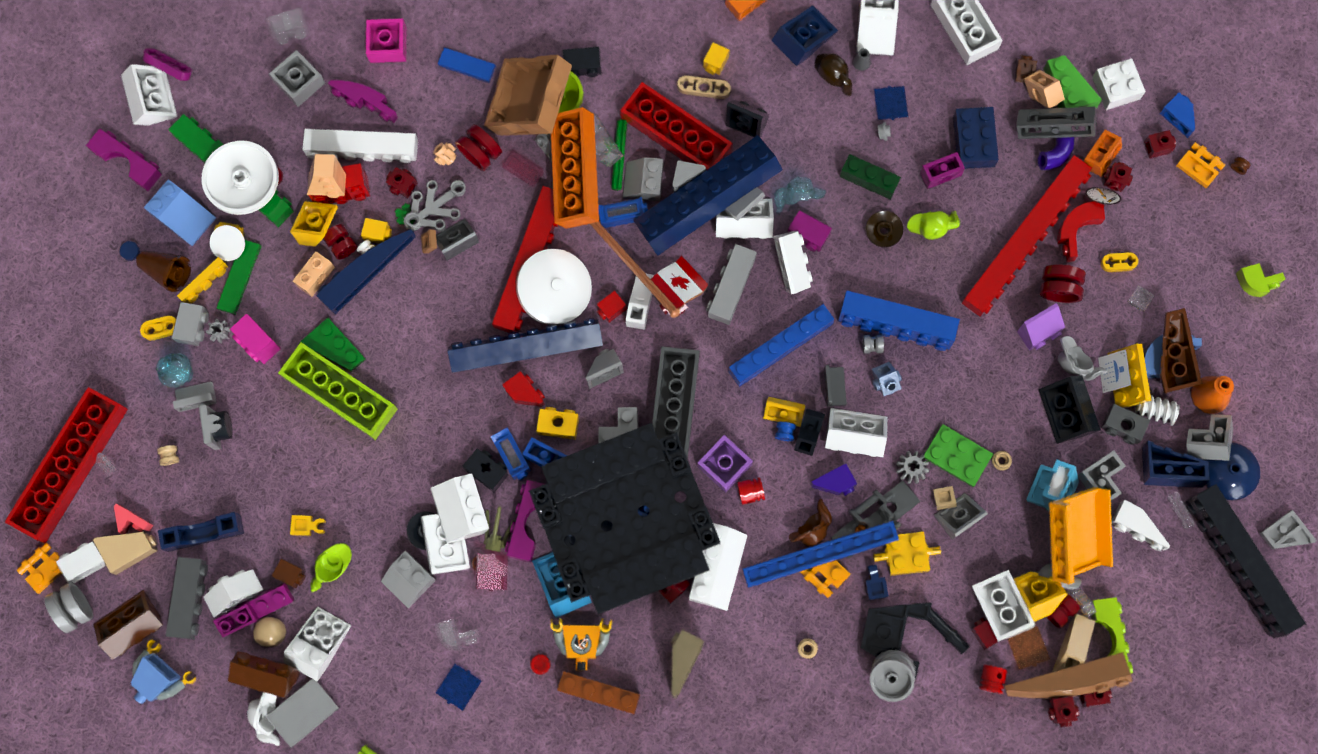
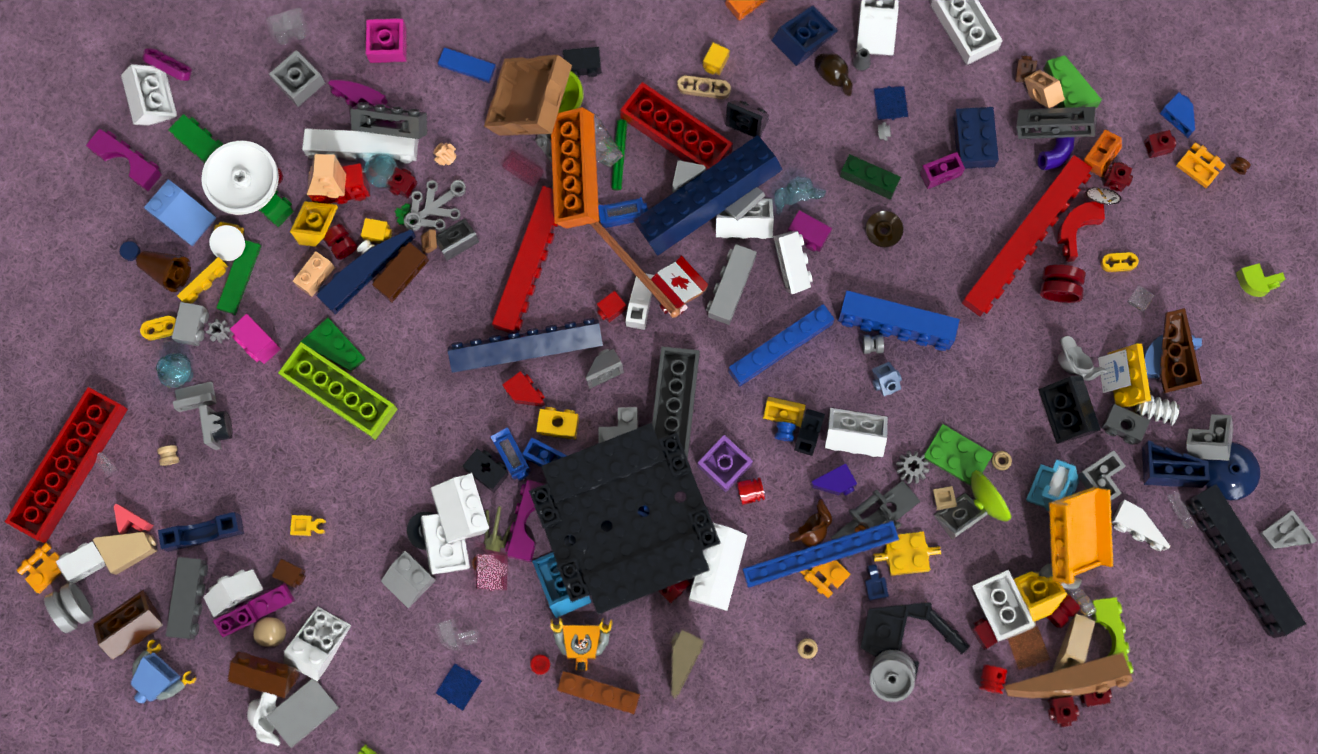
(331, 564): lime hair -> none
(364, 115): none -> dark grey brick
(380, 170): none -> clear light blue plant
(400, 272): none -> reddish brown brick
(478, 147): dark red wheel -> none
(553, 286): white dish -> none
(643, 179): light grey slope -> none
(835, 386): dark grey panel -> none
(933, 224): lime hair -> none
(988, 497): none -> lime dish
(1042, 327): medium lavender slope -> none
(1118, 84): white brick -> none
(1212, 394): orange cone -> none

